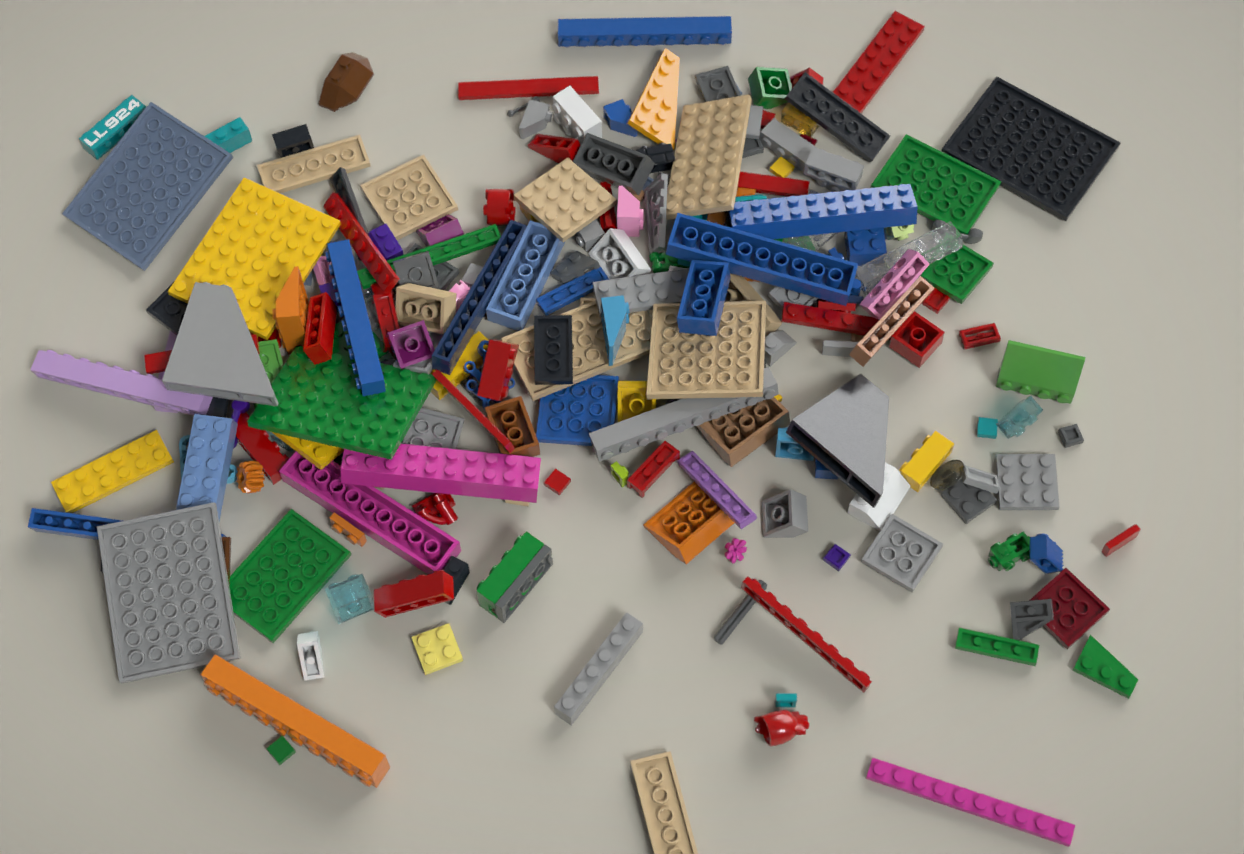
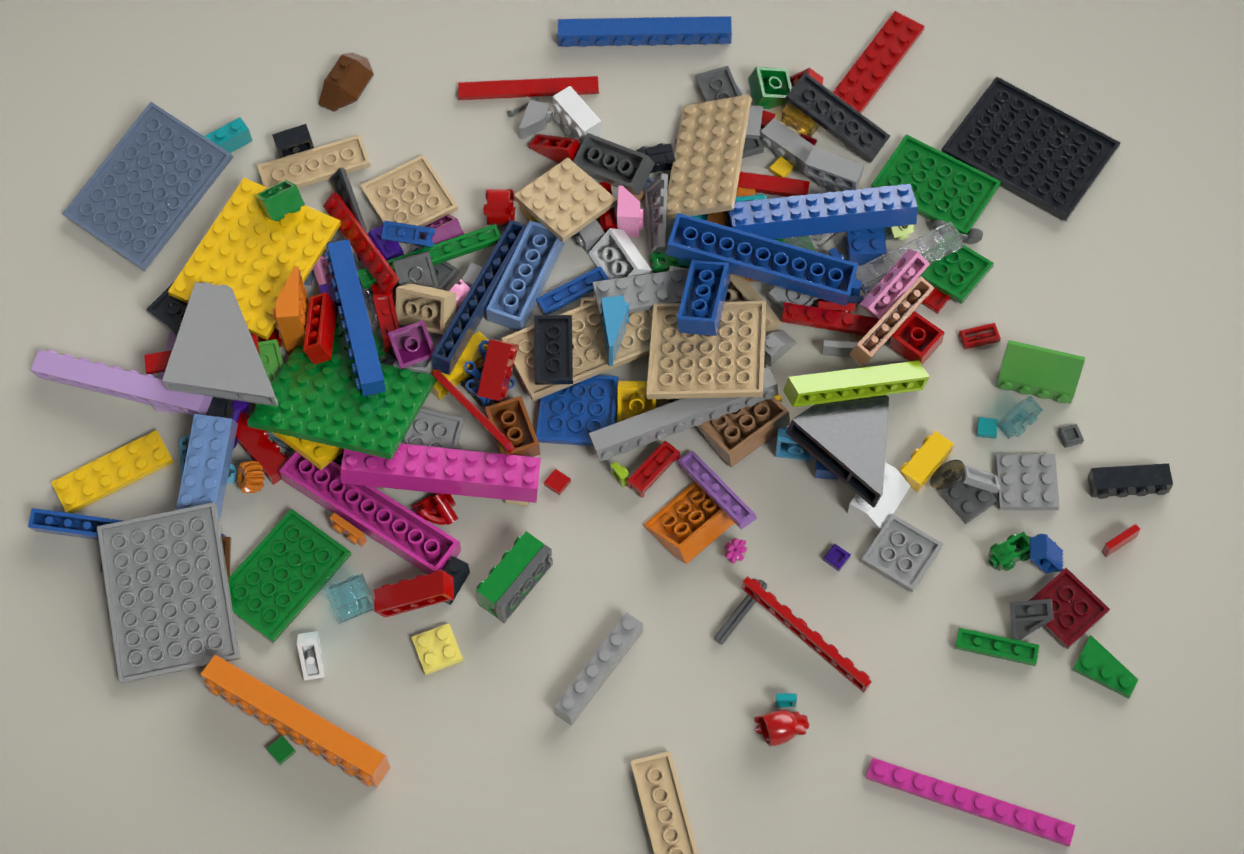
(112, 127): teal brick -> none
(280, 200): none -> green slope
(407, 234): none -> blue plate
(573, 267): dark grey wing -> none
(617, 116): blue slope -> none
(657, 105): light orange wing -> none
(785, 515): light grey slope -> none
(855, 383): none -> brick
(1130, 480): none -> black brick

